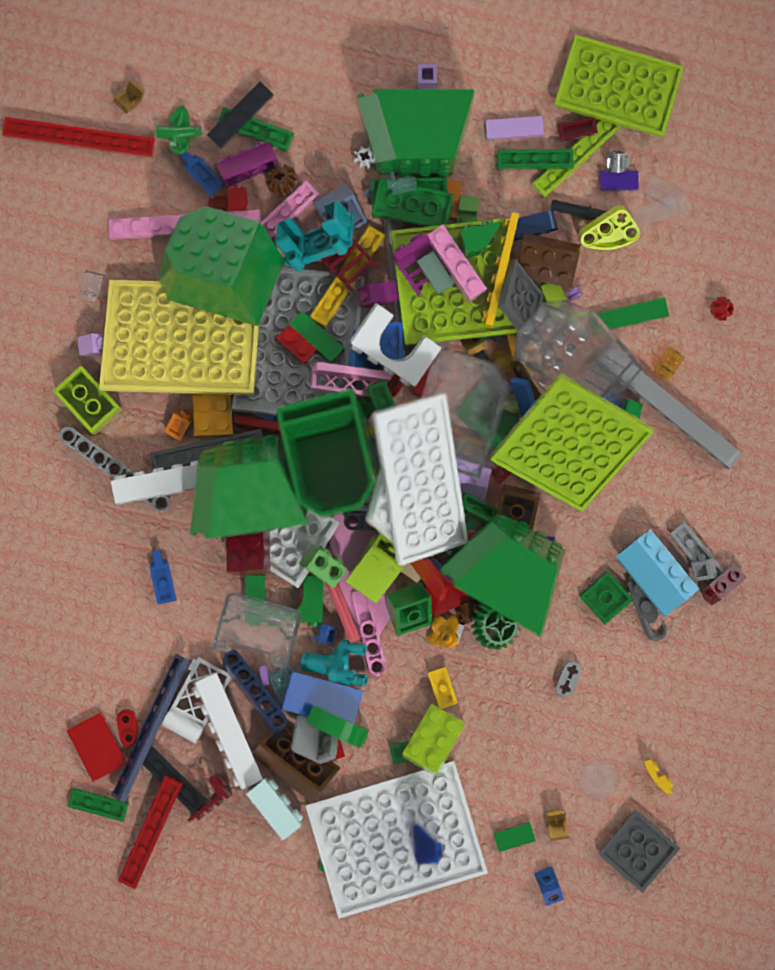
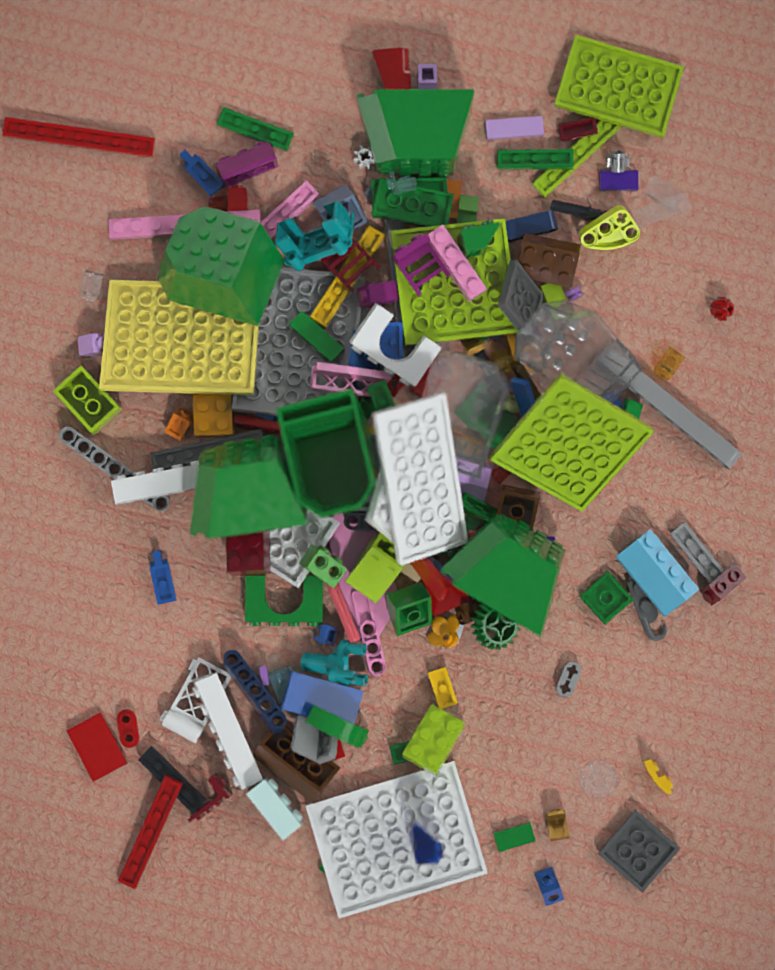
(98, 804): green tile -> none
(129, 97): pearl gold bracket -> none
(150, 728): dark blue tile -> none
(178, 131): green plant -> none
(240, 115): black plate -> none
(257, 627): clear windscreen -> none
(281, 180): reddish brown gear -> none
(296, 344): red plate -> none
(393, 67): none -> red panel
(435, 272): sand green tile -> none
(502, 262): yellow plate -> none
(635, 314): green tile -> none
(704, 570): light grey slope -> none

